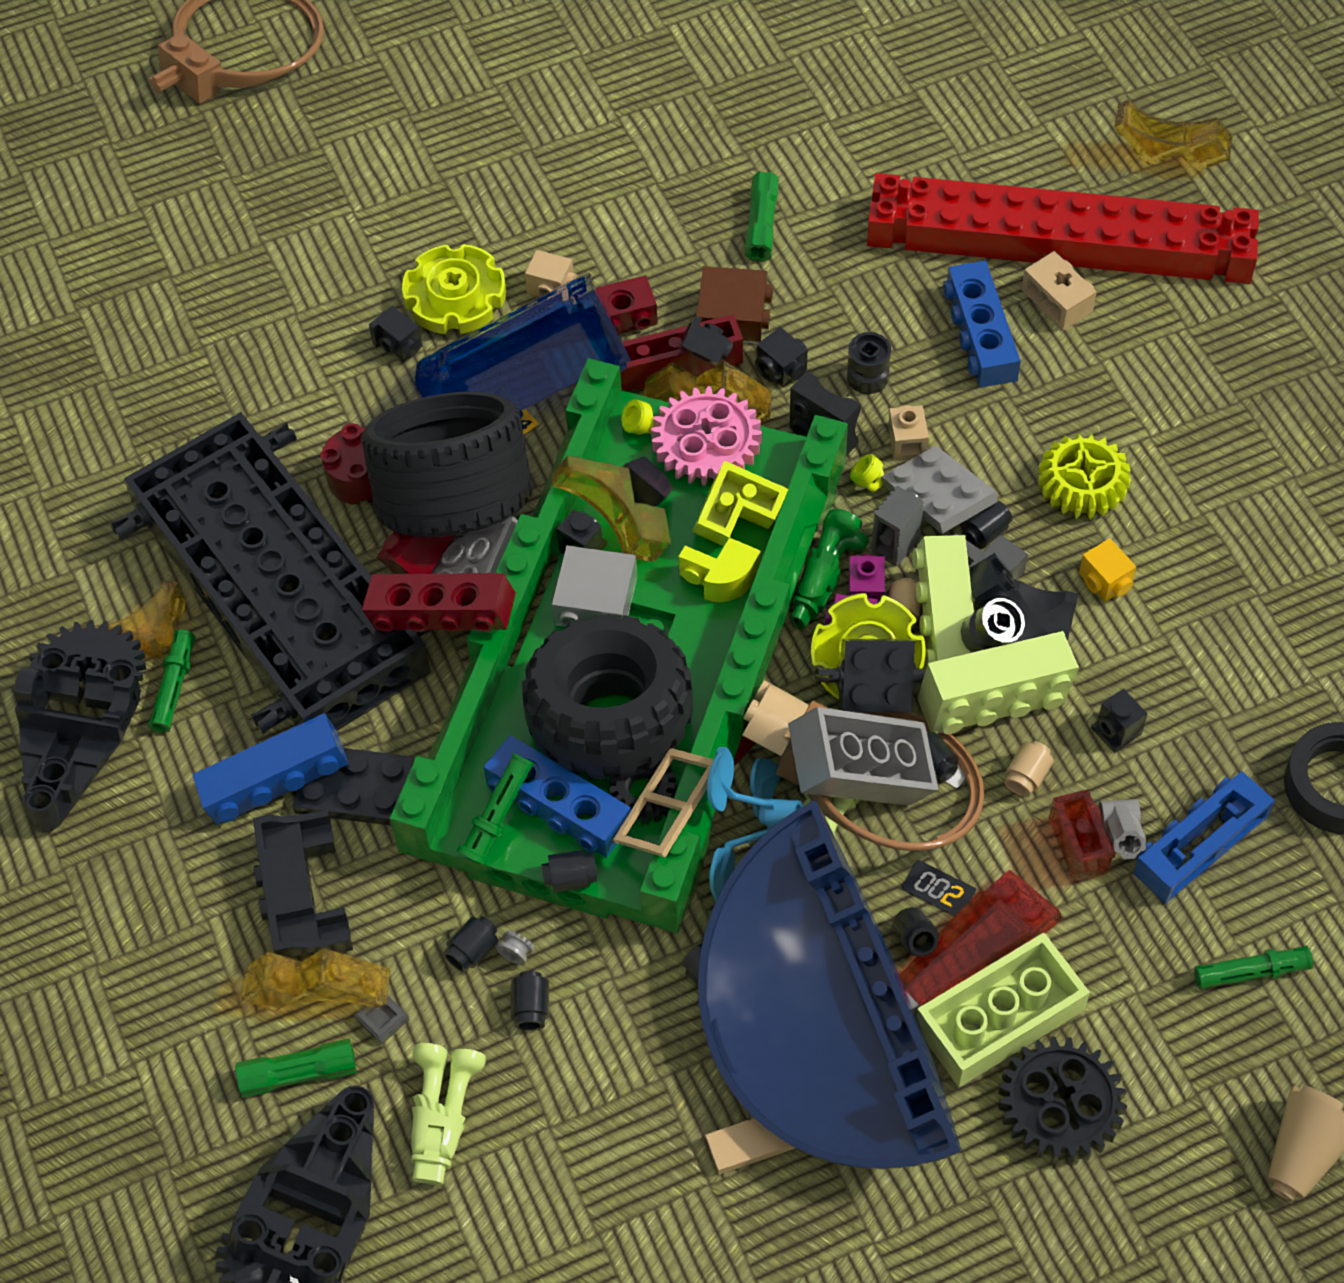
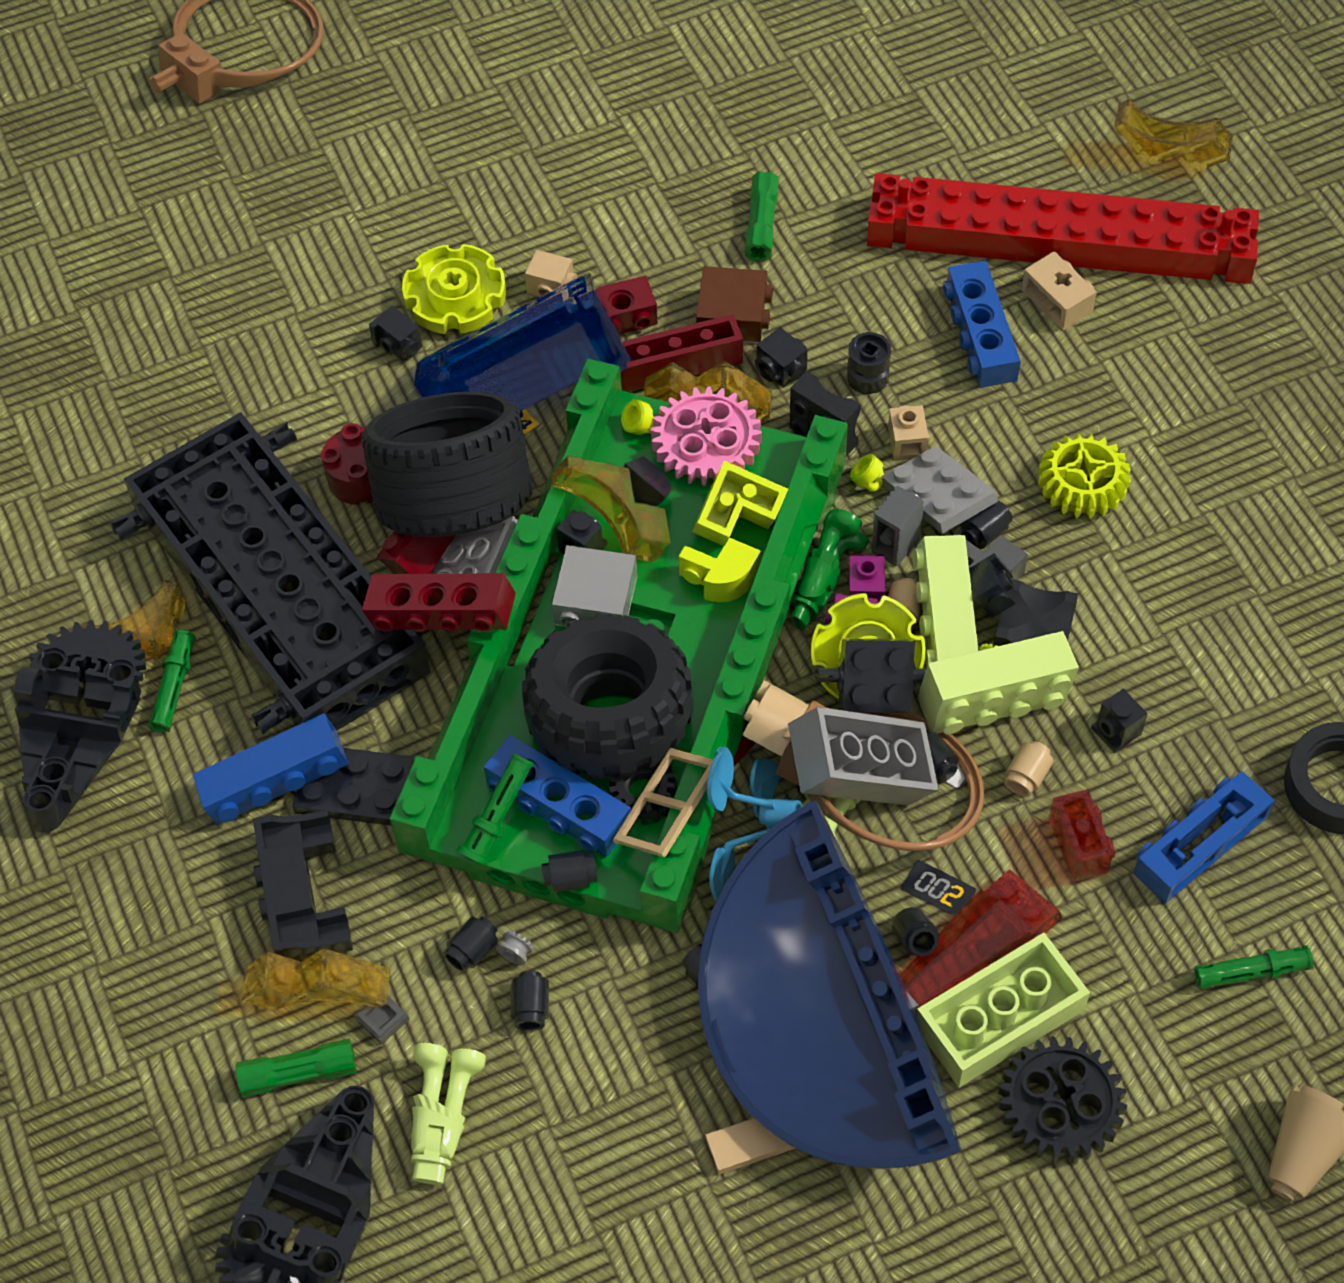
(705, 342): black brick -> none
(992, 625): black wheel -> none
(1107, 570): yellow brick -> none
(1123, 825): light grey piece -> none

